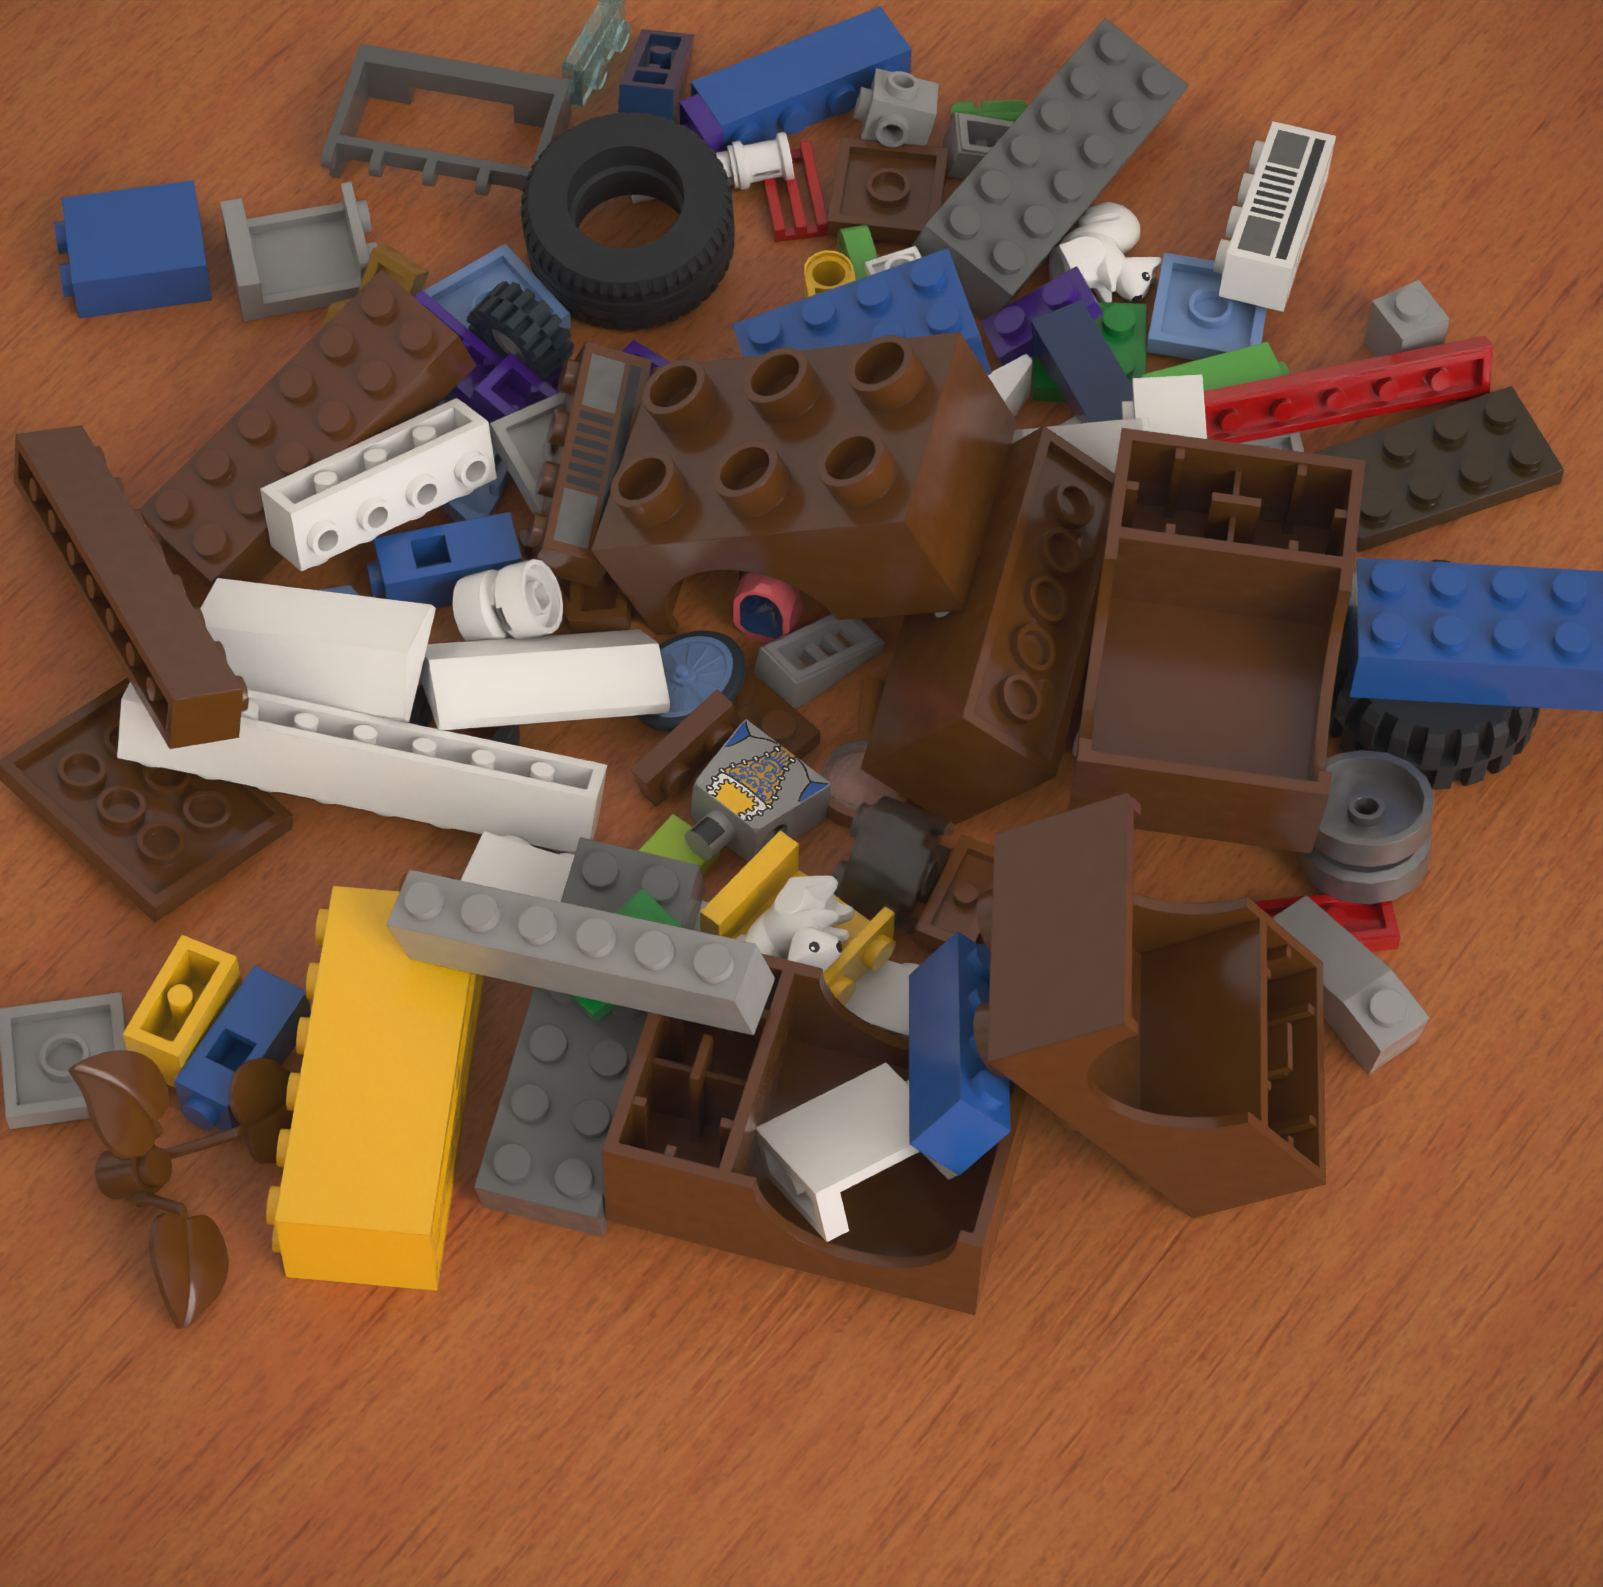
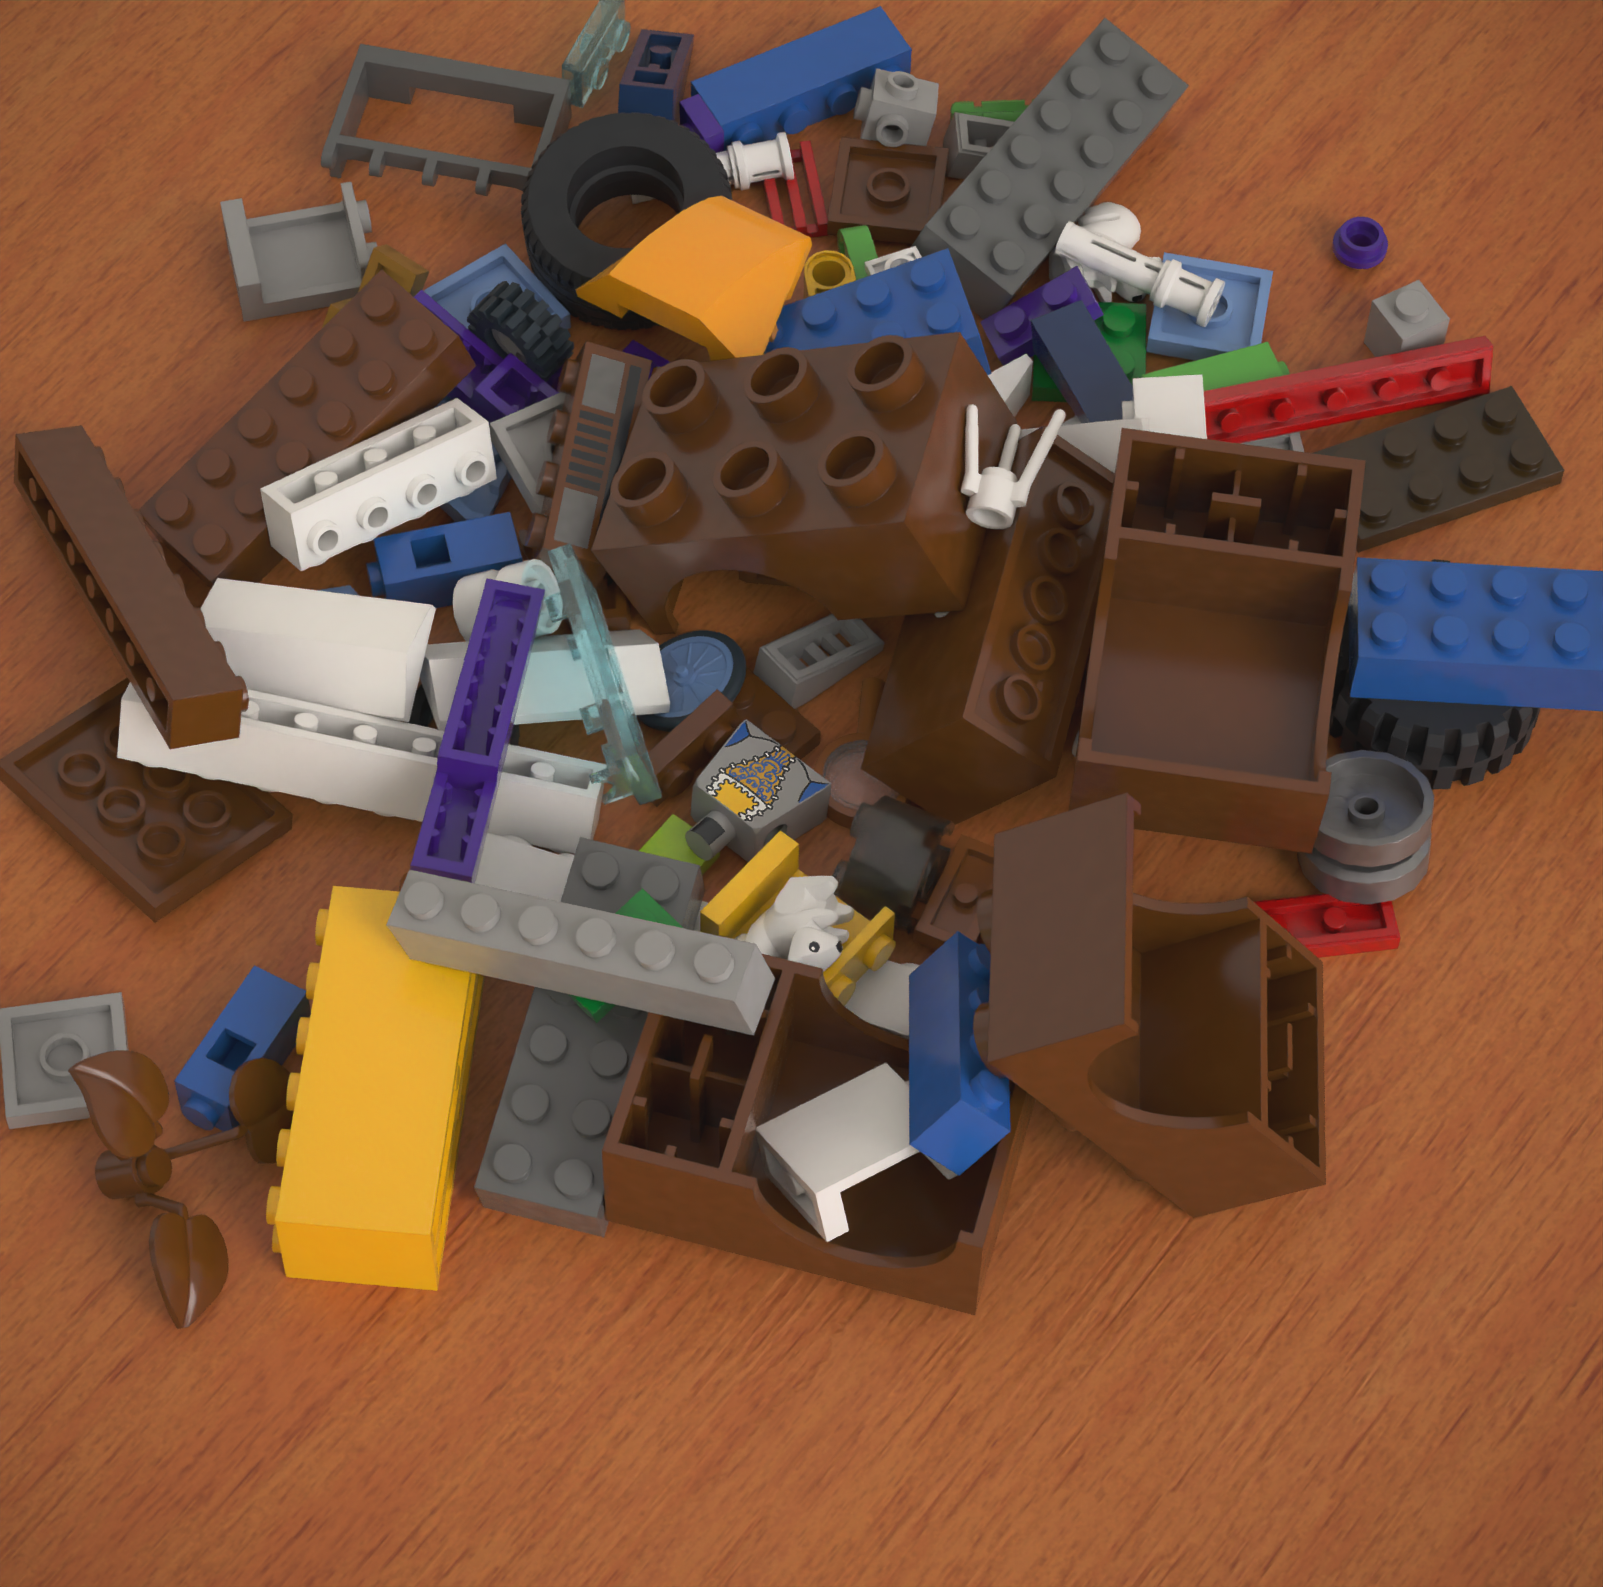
(133, 249): blue brick -> none
(182, 1005): yellow brick -> none
(478, 732): none -> dark purple slope
(626, 752): none -> clear light blue piece
(709, 276): none -> light orange wedge
(766, 607): coral rock -> none
(996, 491): none -> white plant
(1164, 282): none -> white pin
(1275, 215): white brick -> none
(1360, 243): none -> dark purple plate
(1360, 992): light grey slope -> none

